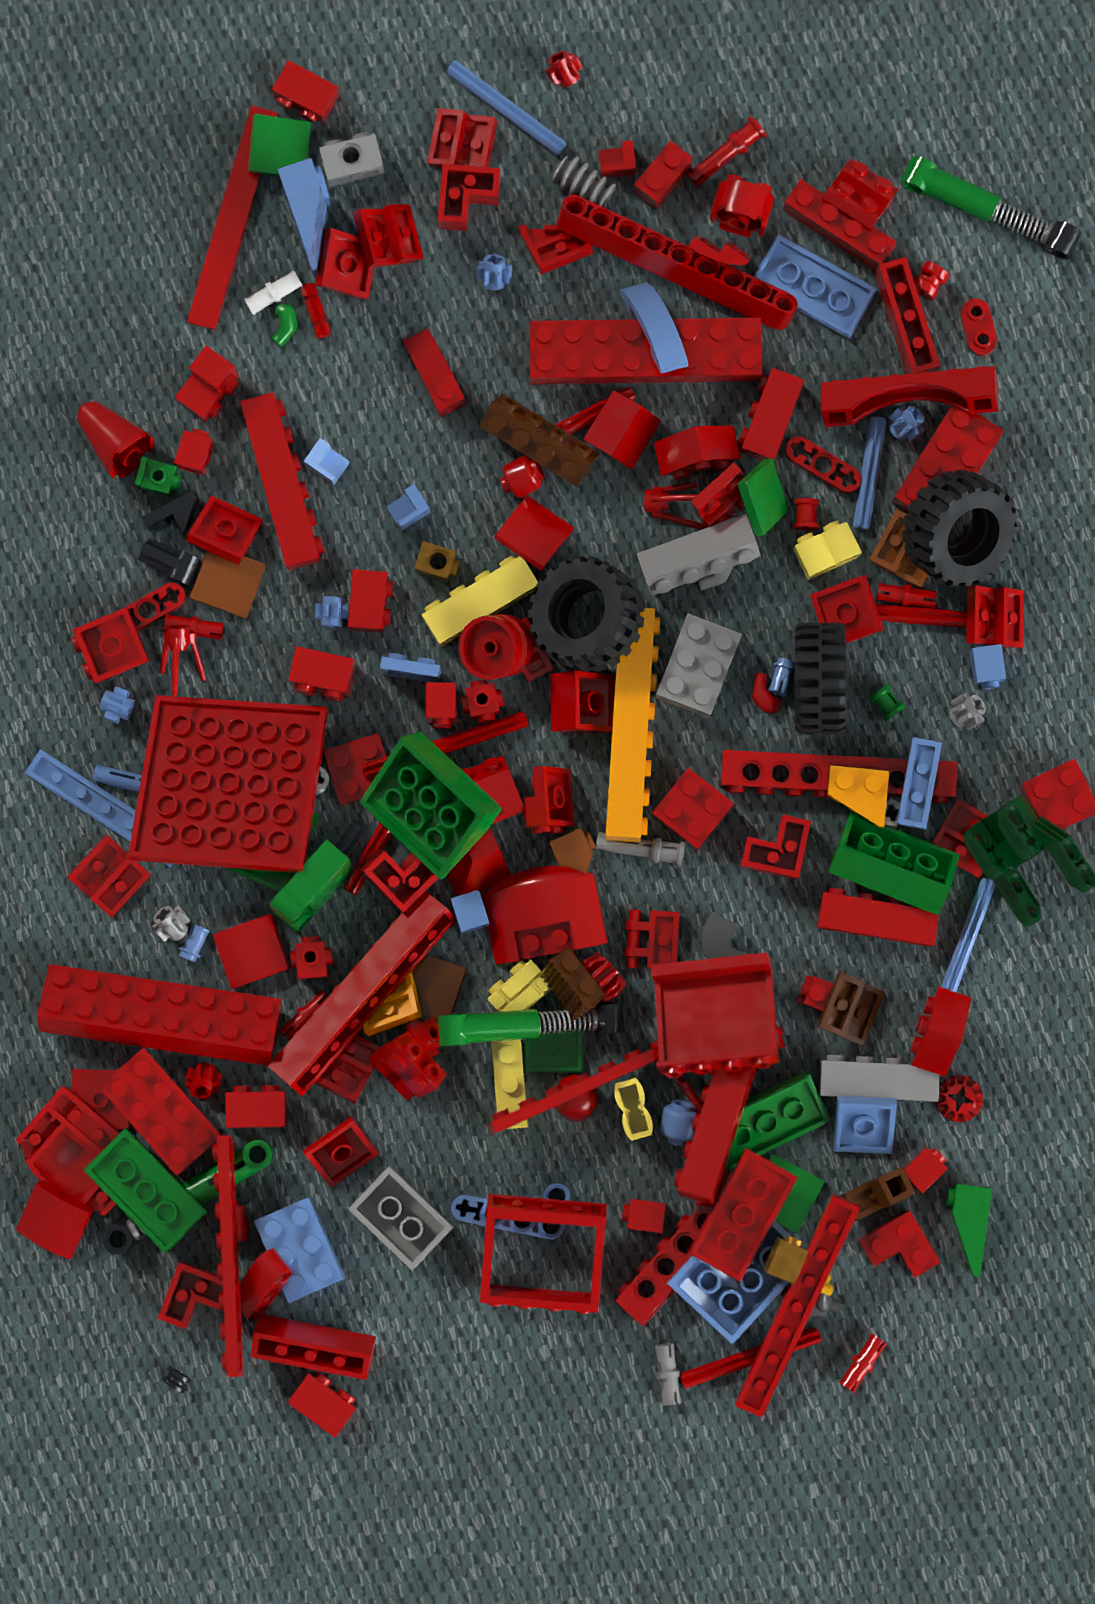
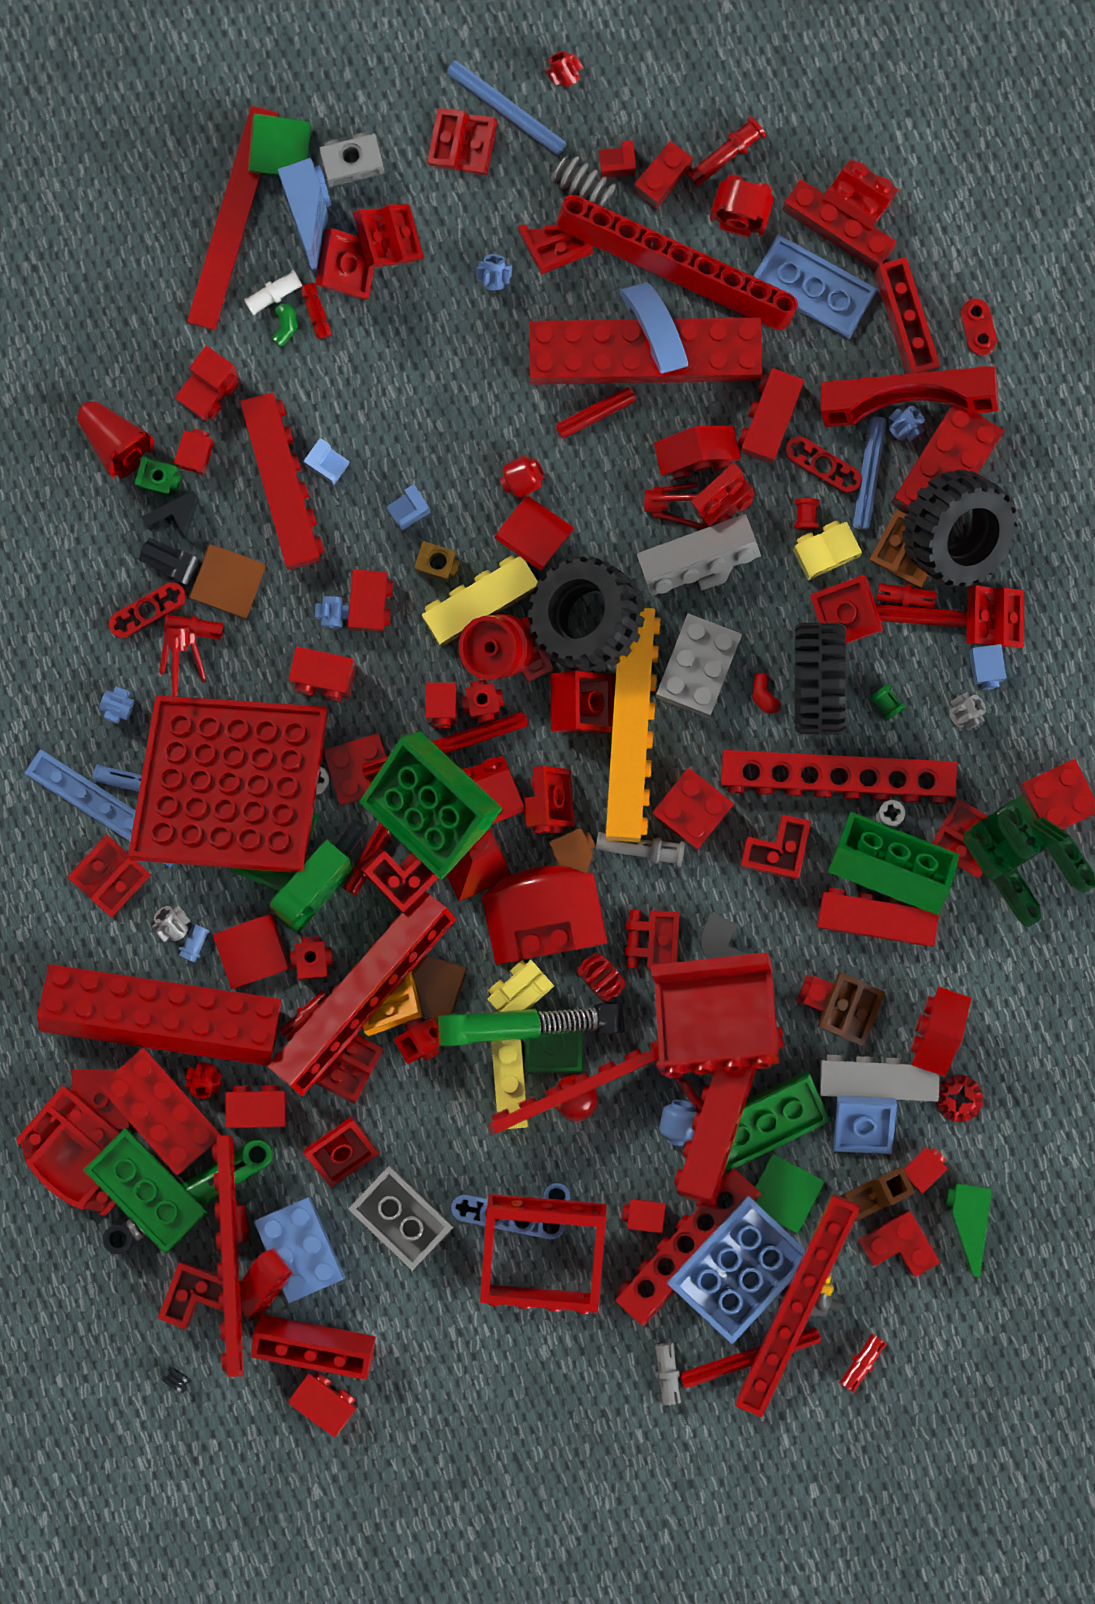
(54, 1220): red slope -> none
(109, 646): red plate -> none
(224, 530): red plate -> none
(305, 92): red brick -> none
(400, 667): medium blue plate -> none
(408, 1067): red plate -> none
(434, 373): red slope -> none
(465, 186): red brick -> none
(470, 912): medium blue panel -> none
(539, 439): reddish brown brick -> none
(572, 984): reddish brown brick -> none
(622, 429): red slope -> none
(635, 1117): light yellow brick -> none
(728, 254): red slope -> none
(742, 1214): red tile -> none
(763, 497): green tile -> none
(781, 677): medium blue pin -> none
(786, 1258): pearl gold brick -> none
(861, 791): light orange wing -> none
(919, 783): medium blue plate -> none
(929, 180): piece -> none
(930, 280): red wheel -> none
(968, 934): medium blue axle -> none

